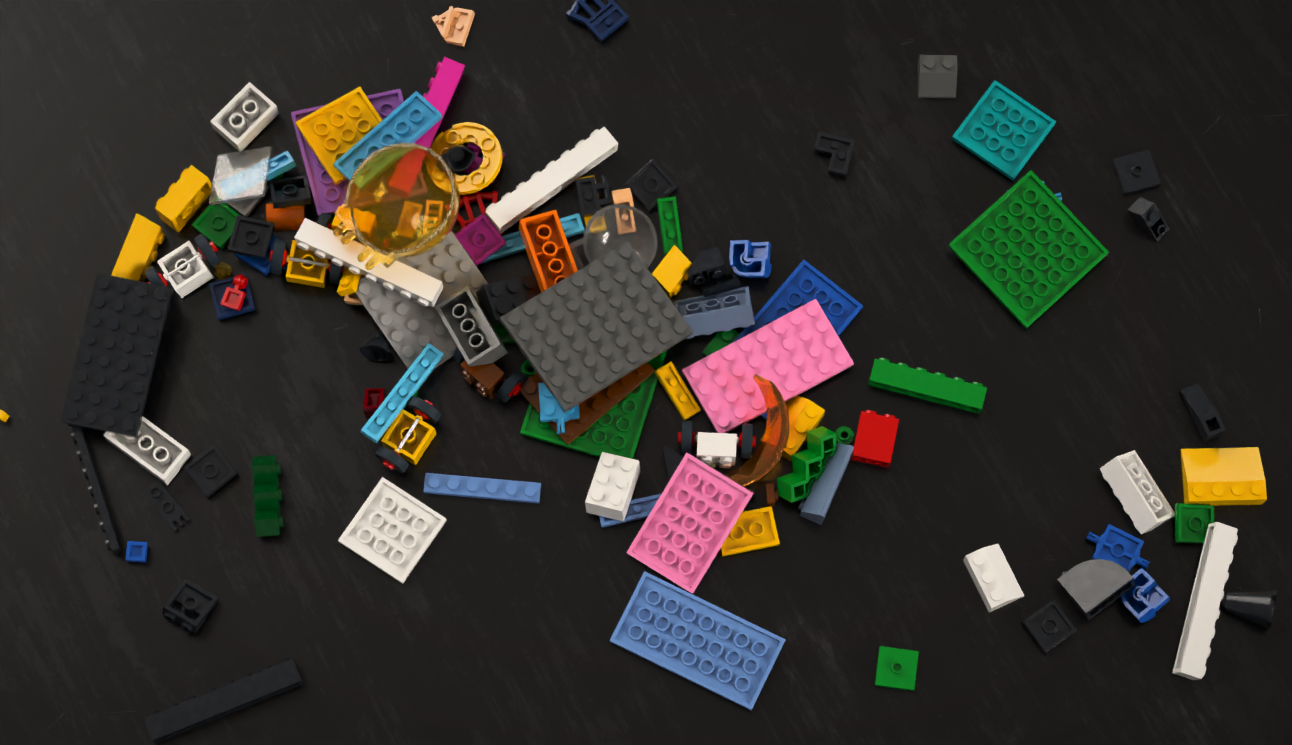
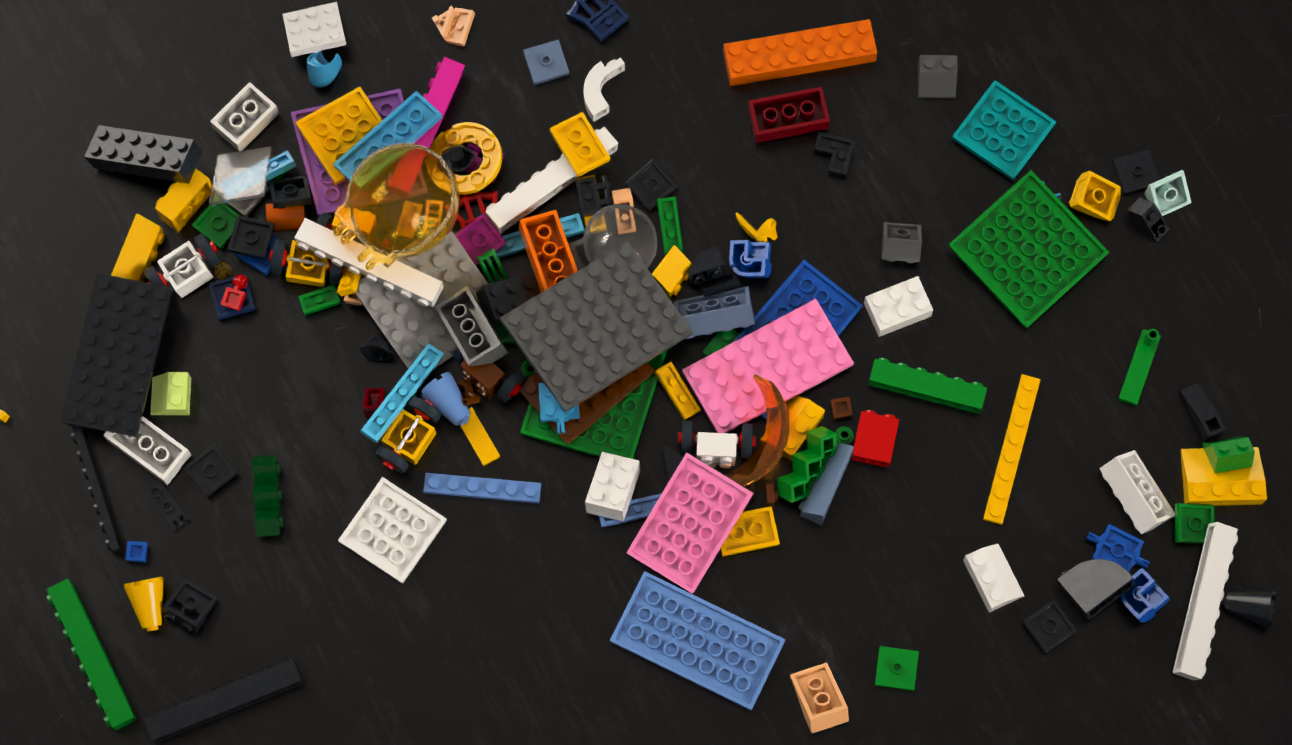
(91, 654): none -> green brick
(143, 154): none -> brick
(147, 601): none -> yellow cone
(171, 394): none -> yellowish green slope
(314, 29): none -> white plate
(319, 299): none -> green plate
(320, 71): none -> dark azure piece
(447, 399): none -> medium blue cone
(469, 396): none -> reddish brown plate
(479, 439): none -> yellow tile
(486, 255): none -> green tile
(546, 62): none -> sand blue plate
(580, 144): none -> yellow plate
(596, 78): none -> white arch
(767, 229): none -> yellow hair
(788, 114): none -> dark red brick
(800, 52): none -> orange brick
(819, 698): none -> light nougat slope
(841, 408): none -> reddish brown plate
(898, 306): none -> white brick
(901, 242): none -> dark grey slope
(1011, 449): none -> yellow plate
(1095, 196): none -> yellow slope
(1139, 366): none -> green piece
(1169, 193): none -> light aqua slope
(1229, 453): none -> green slope

